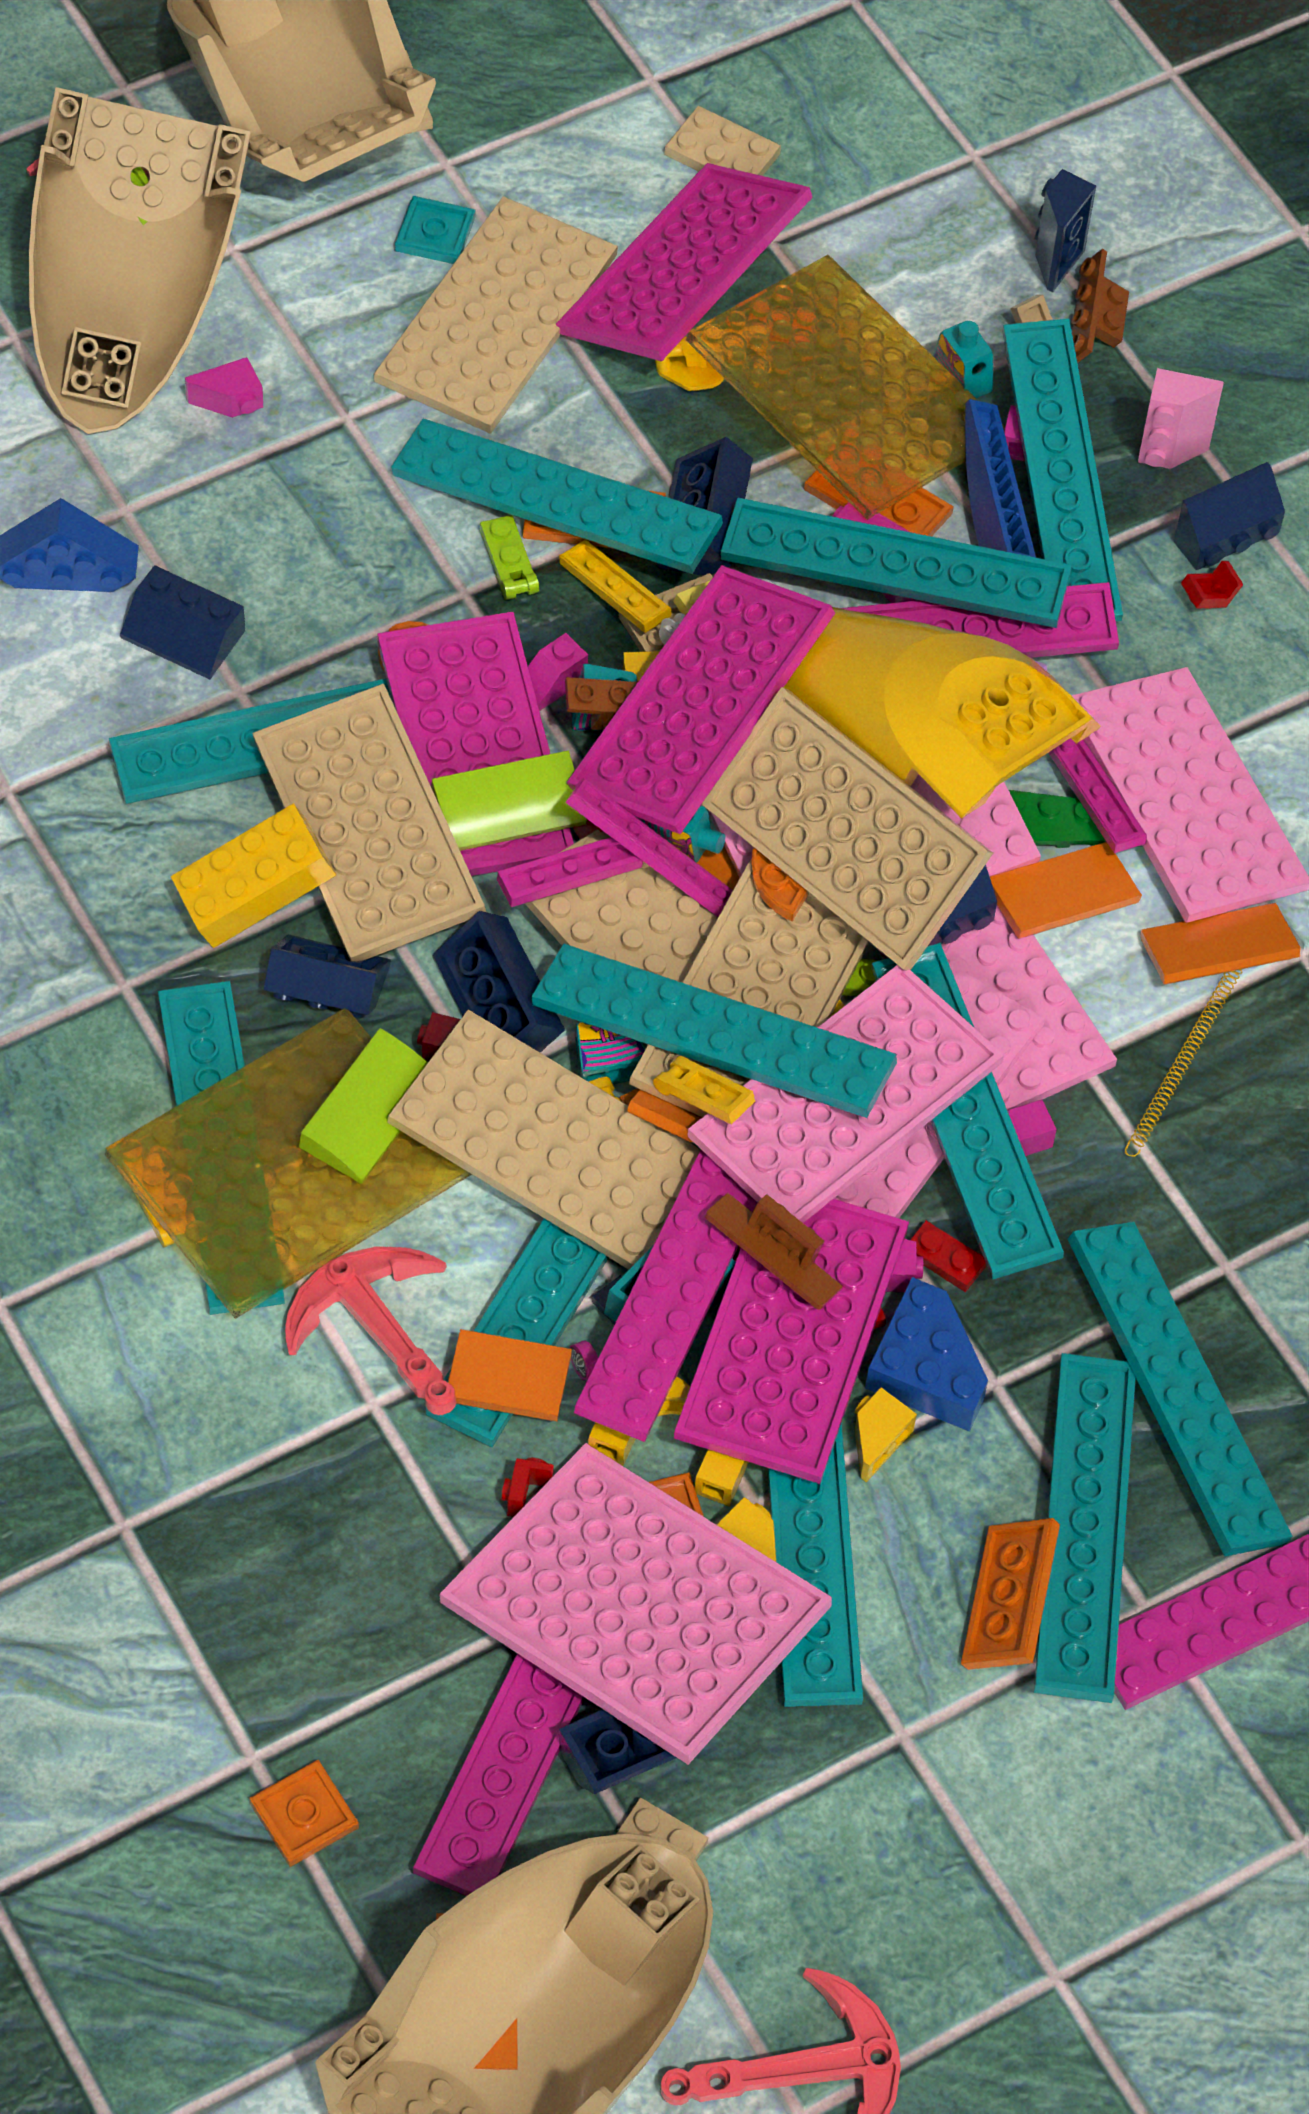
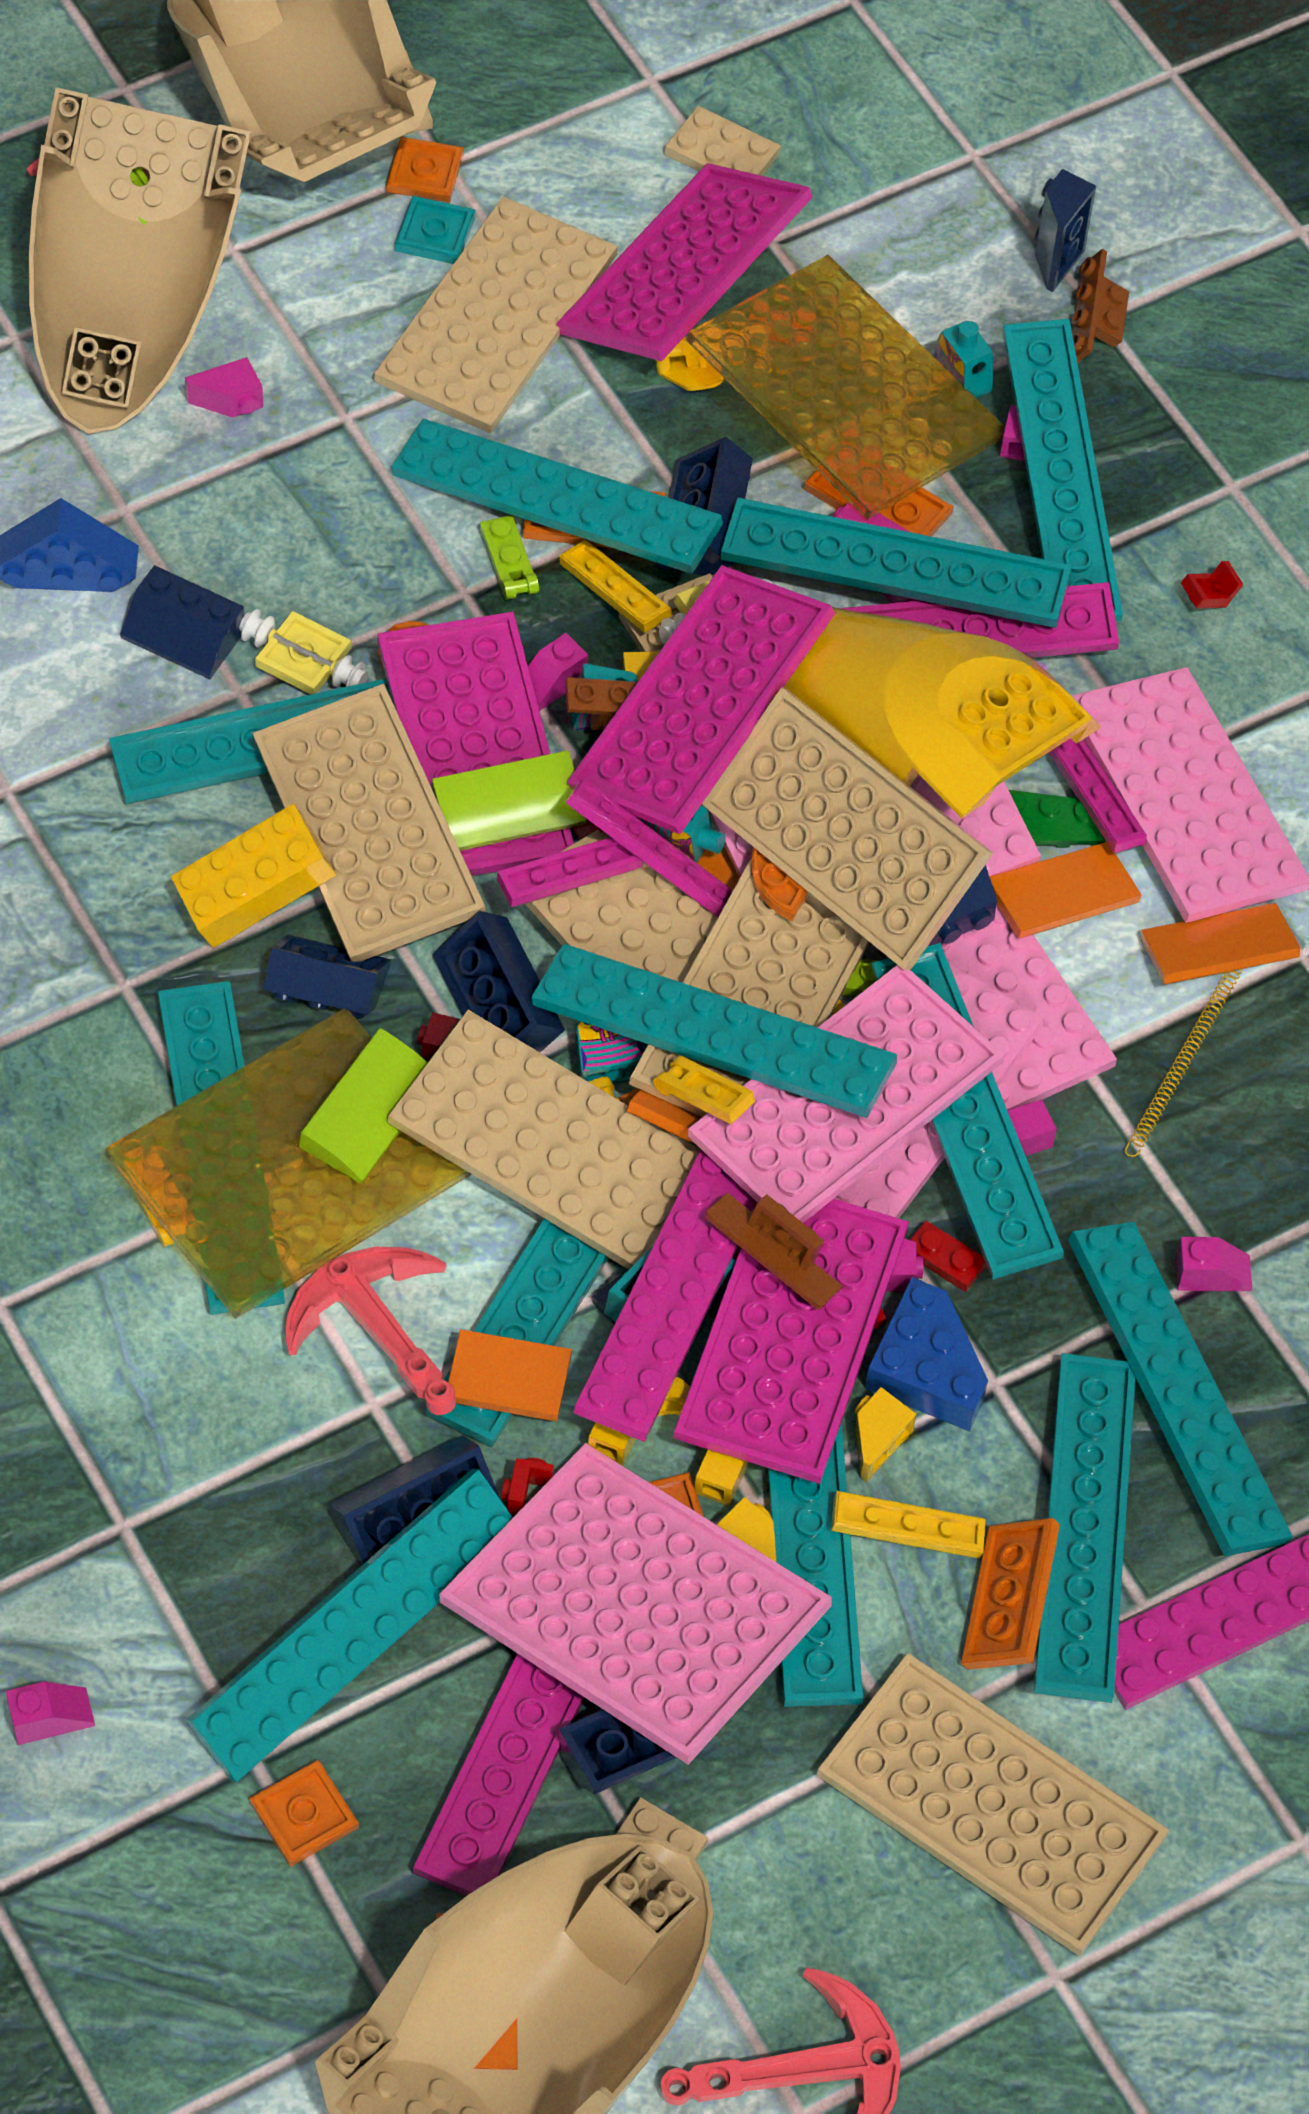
(48, 1710): none -> dark pink slope
(302, 652): none -> light yellow plate
(348, 1628): none -> teal plate
(390, 1503): none -> dark blue slope
(425, 169): none -> orange tile
(583, 1358): dark pink tile -> none
(908, 1524): none -> yellow tile
(992, 483): blue slope -> none
(993, 1804): none -> tan plate
(1031, 310): tan plate -> none
(1179, 418): bright pink slope -> none
(1211, 1265): none -> dark pink slope
(1230, 517): dark blue slope -> none

